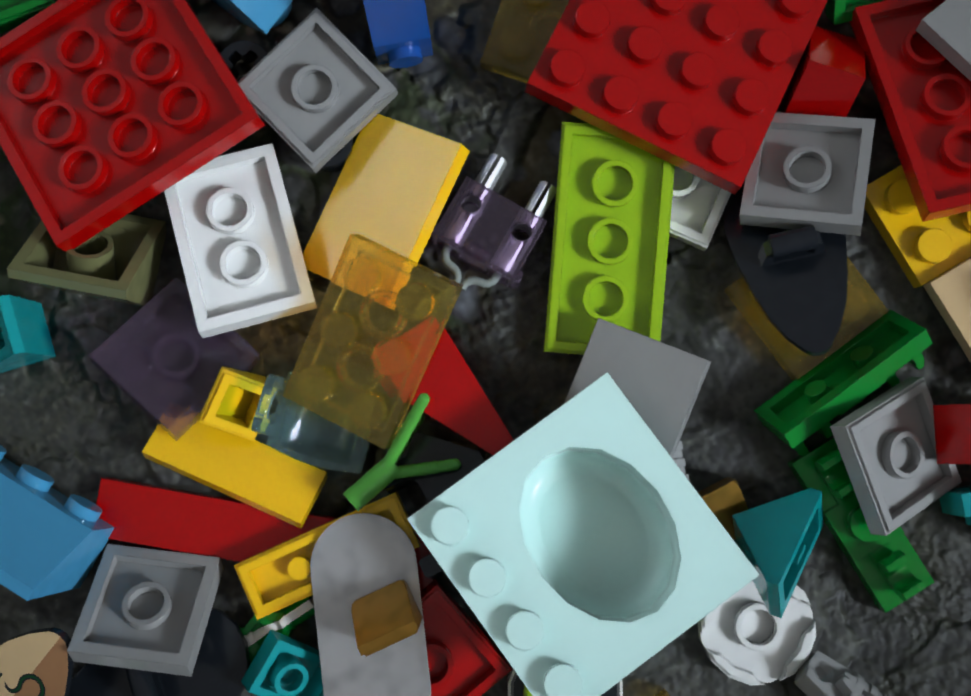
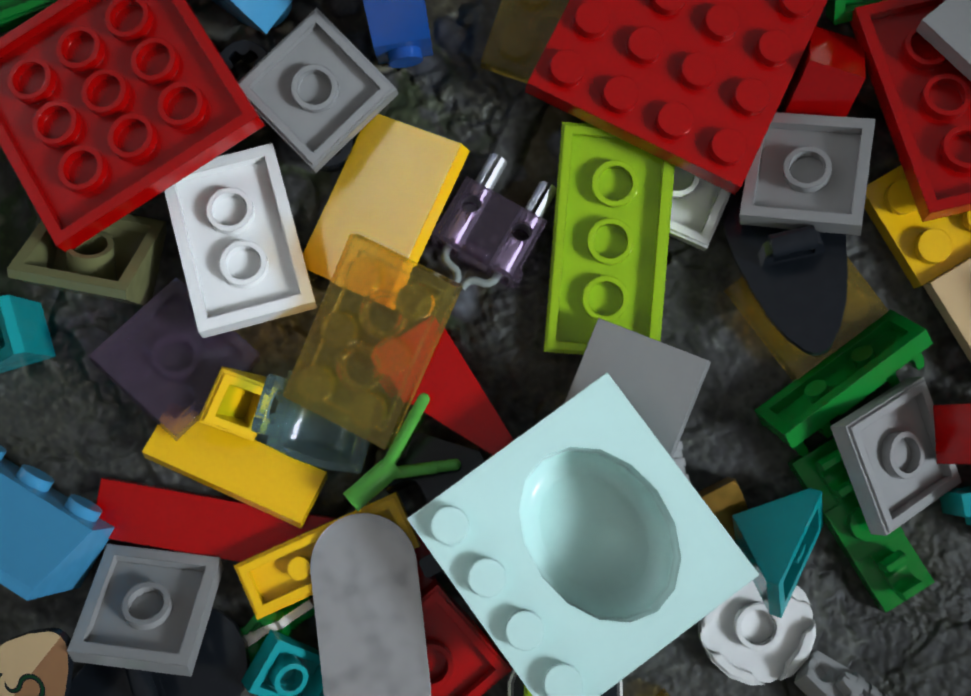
(385, 617): pearl gold slope -> none

